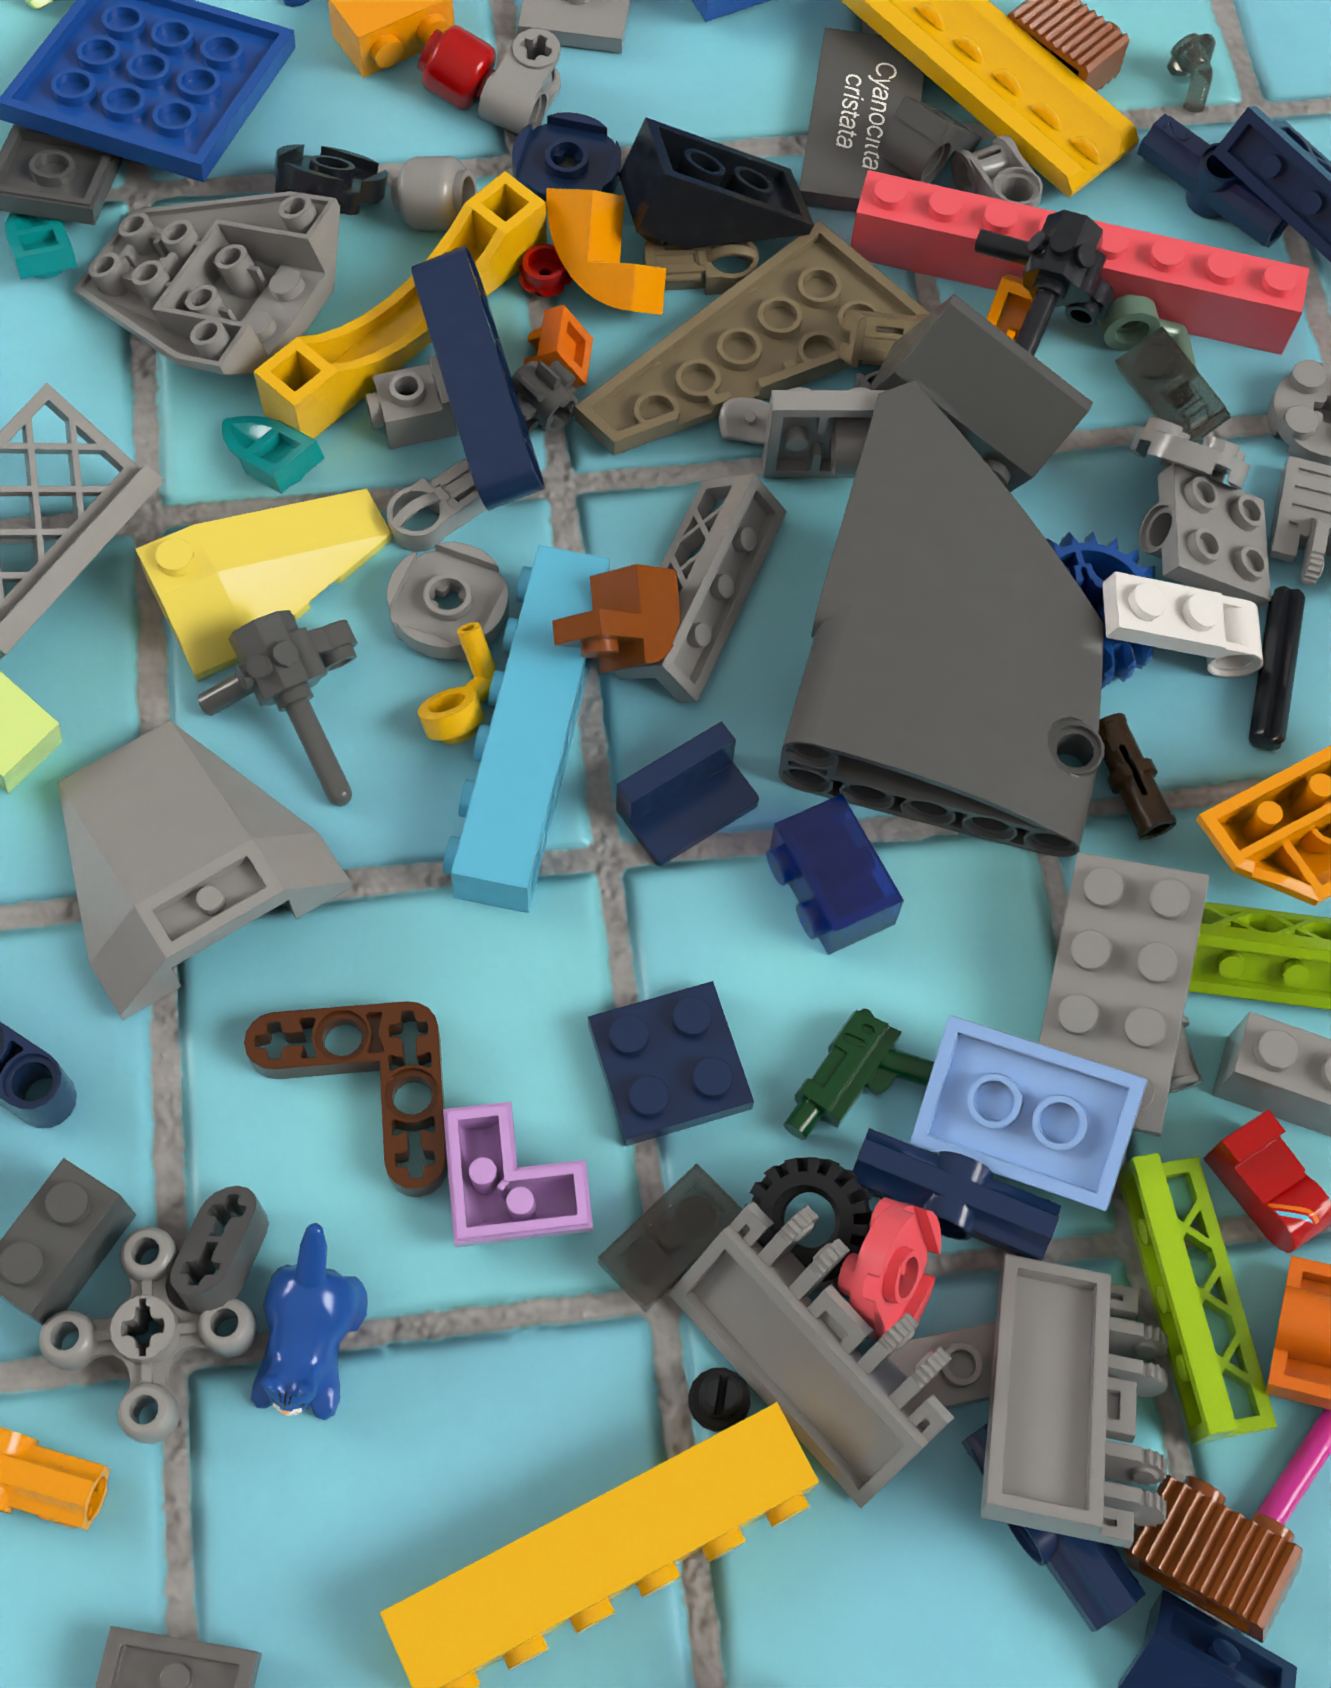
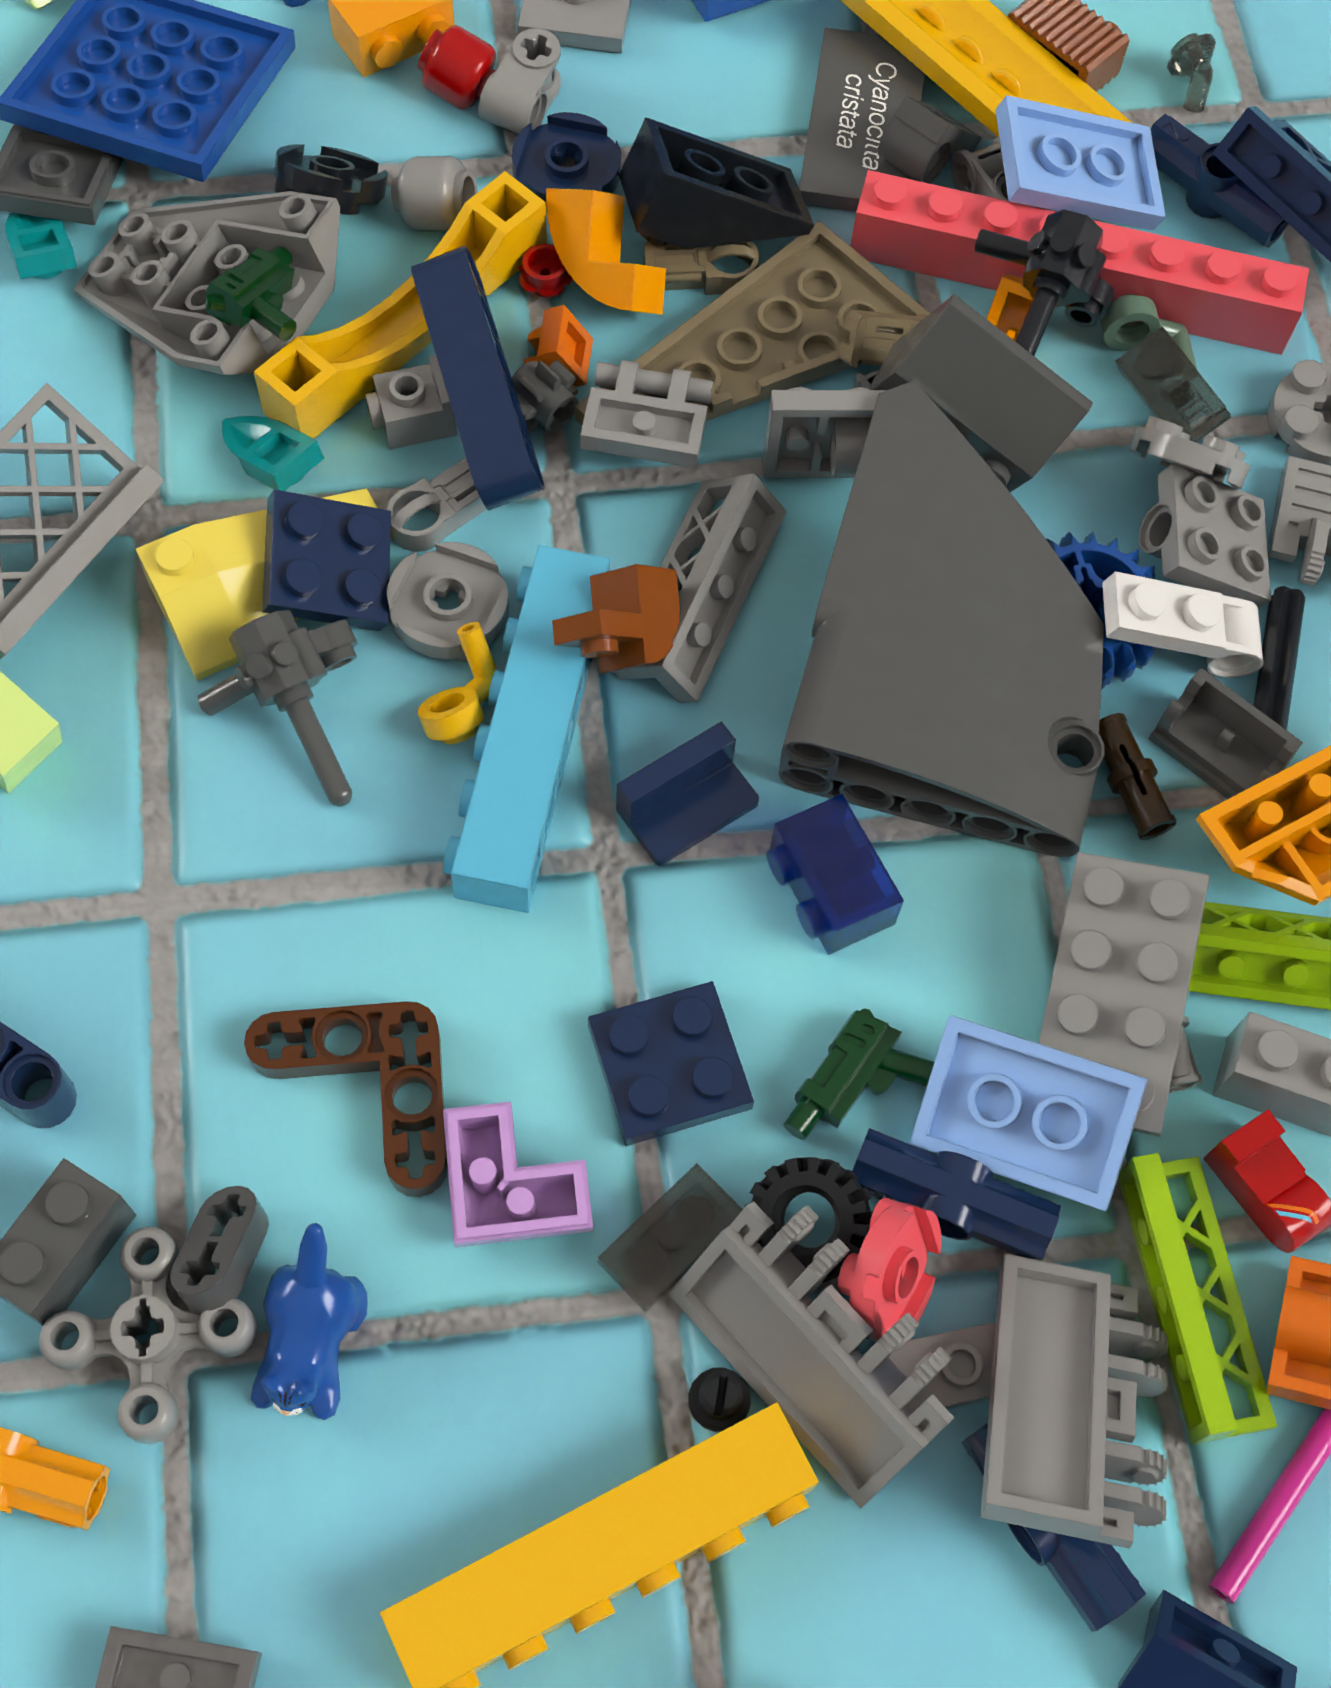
(178, 856): light grey wedge -> none
(255, 292): none -> dark green piece
(327, 560): none -> dark blue plate
(646, 425): none -> light grey plate
(744, 420): light grey piece -> none
(1079, 163): none -> light blue plate
(1218, 1556): dark orange brick -> none
(1223, 737): none -> dark grey hinge

